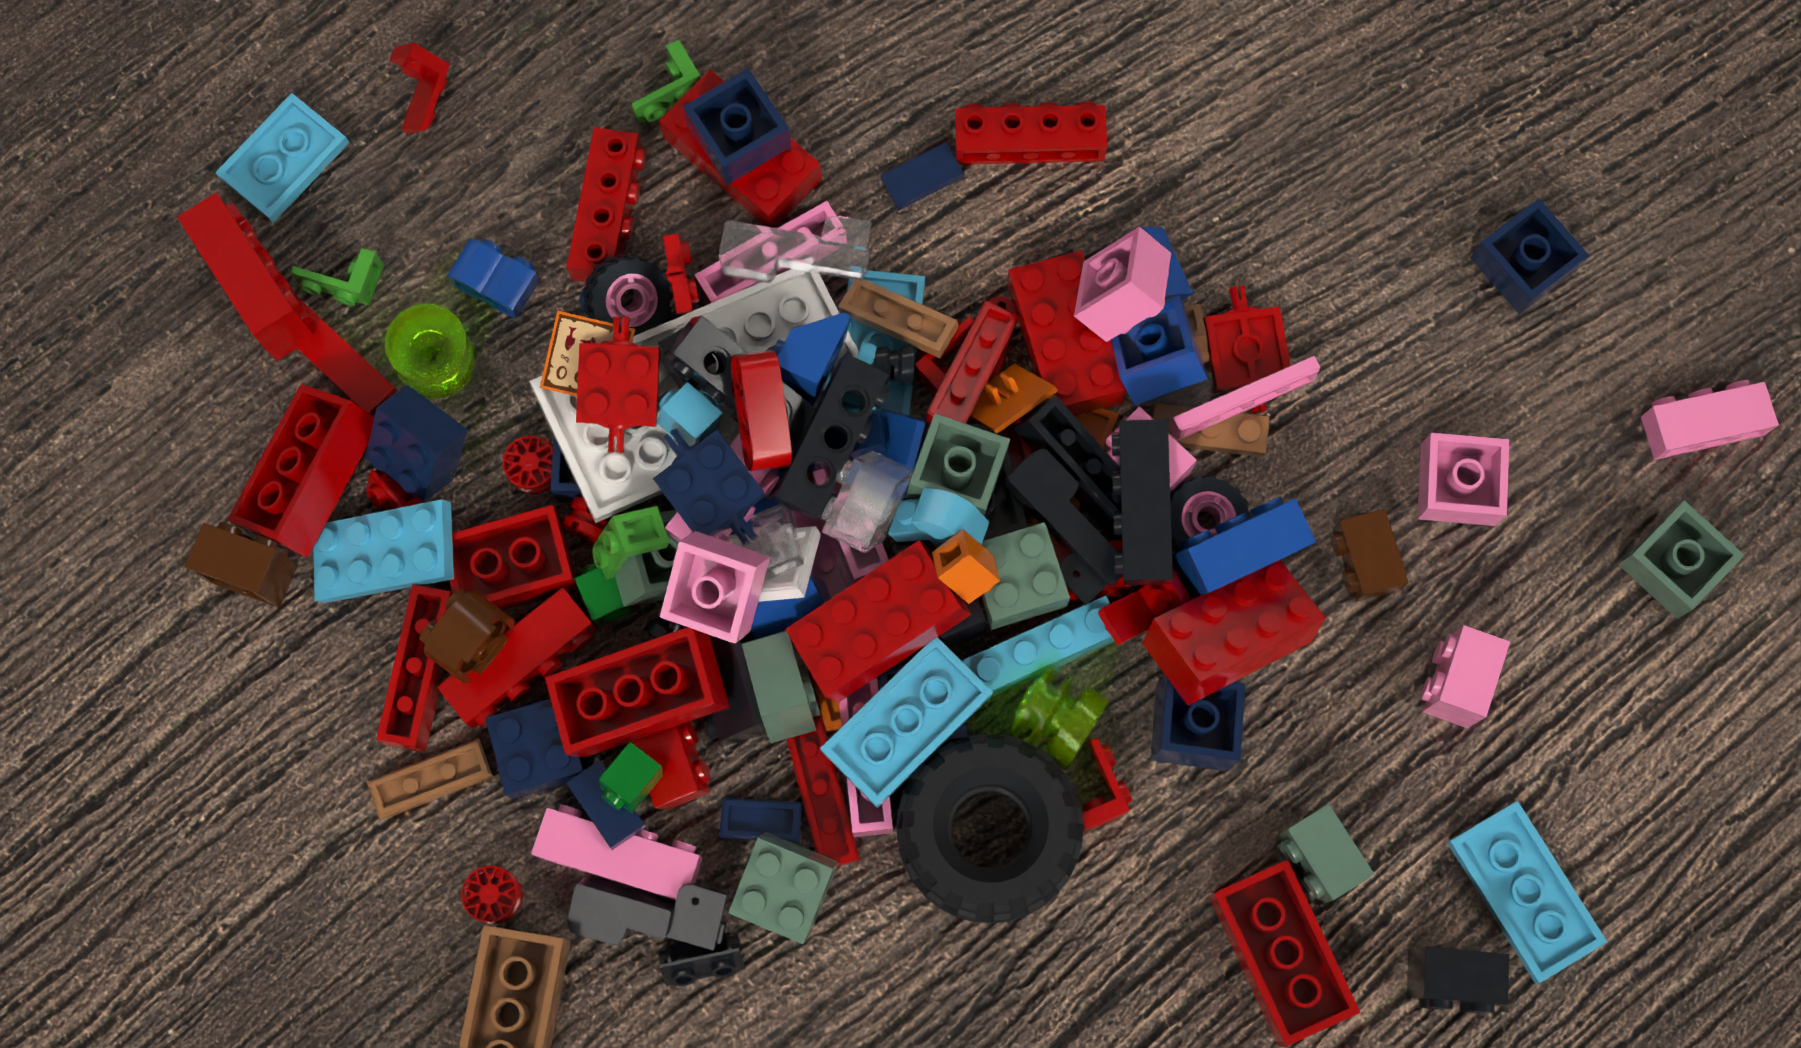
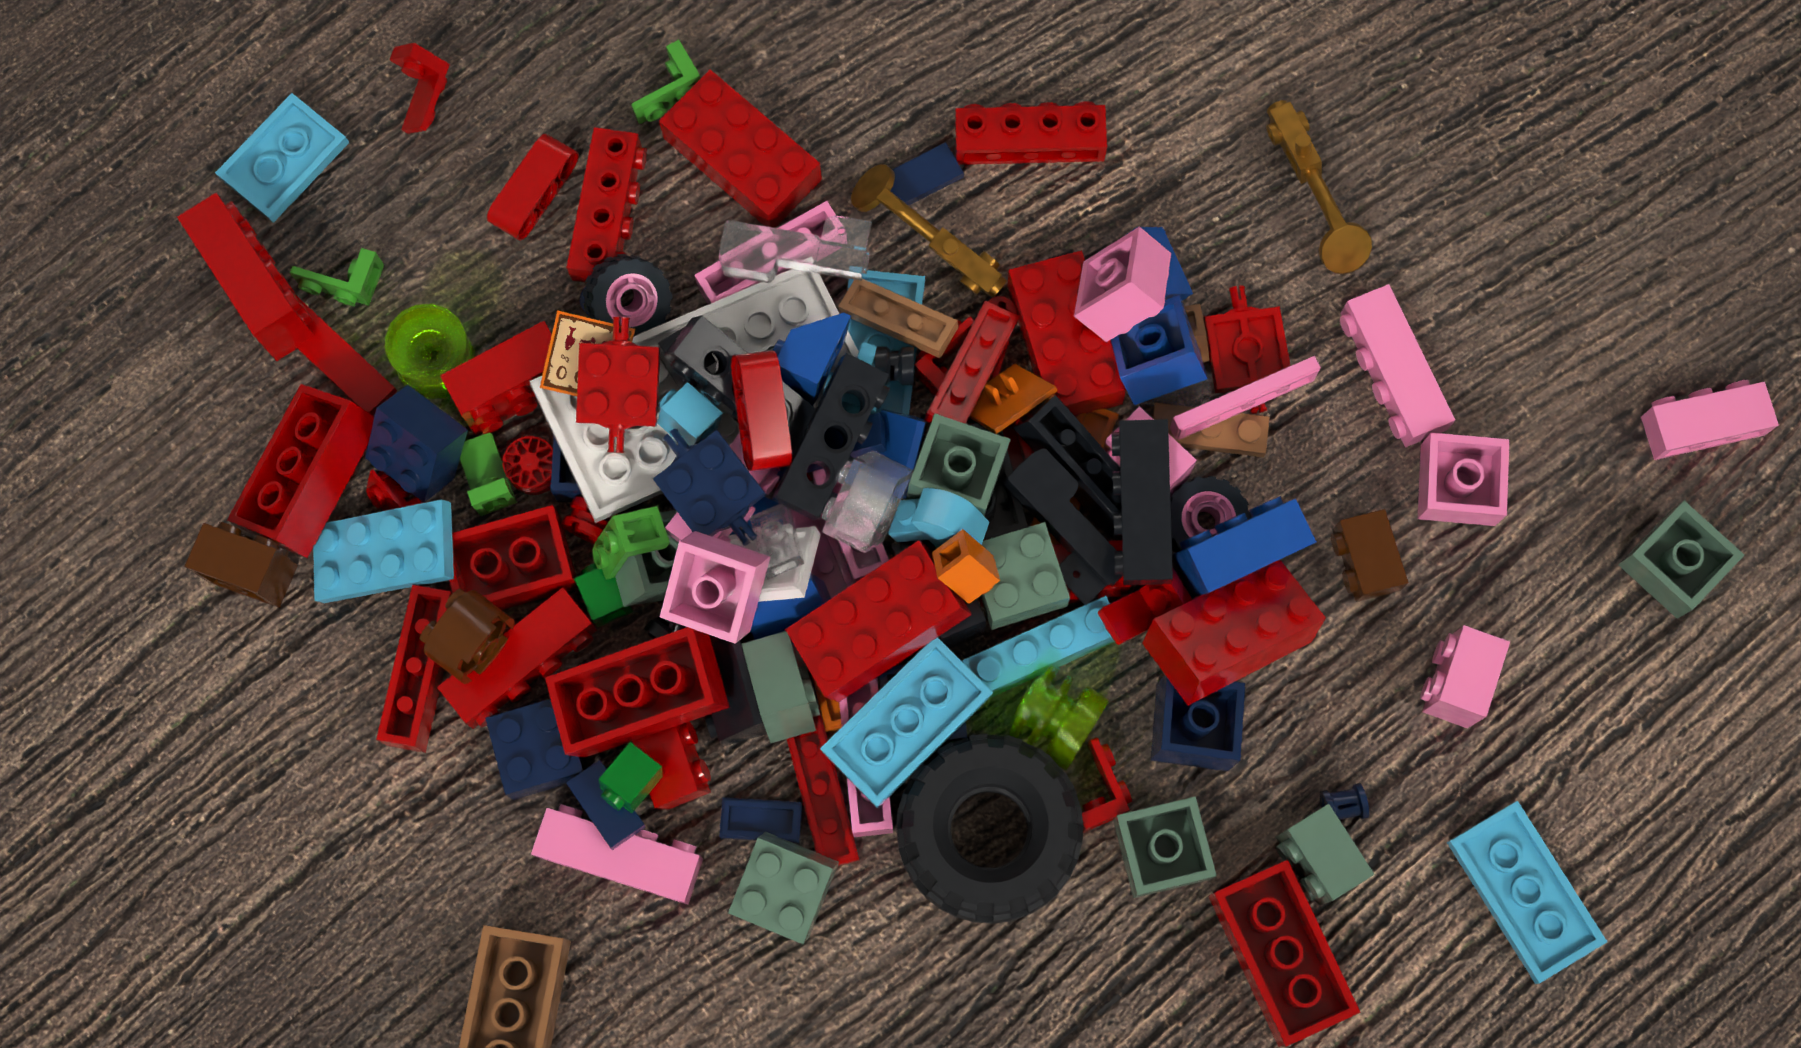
(430, 779): medium nougat tile -> none
(485, 475): none -> bright green bracket
(492, 895): red wheel -> none
(493, 277): blue brick -> none
(498, 380): none -> red brick
(532, 187): none -> red beam
(611, 911): black piece -> none
(677, 257): red plate -> none
(683, 965): black hinge -> none
(737, 126): dark blue brick -> none
(977, 271): none -> pearl gold piece
(1164, 847): none -> sand green brick
(1346, 243): none -> pearl gold piece
(1355, 796): none -> dark blue bush
(1396, 366): none -> bright pink brick
(1459, 977): black brick -> none
(1529, 256): dark blue brick -> none

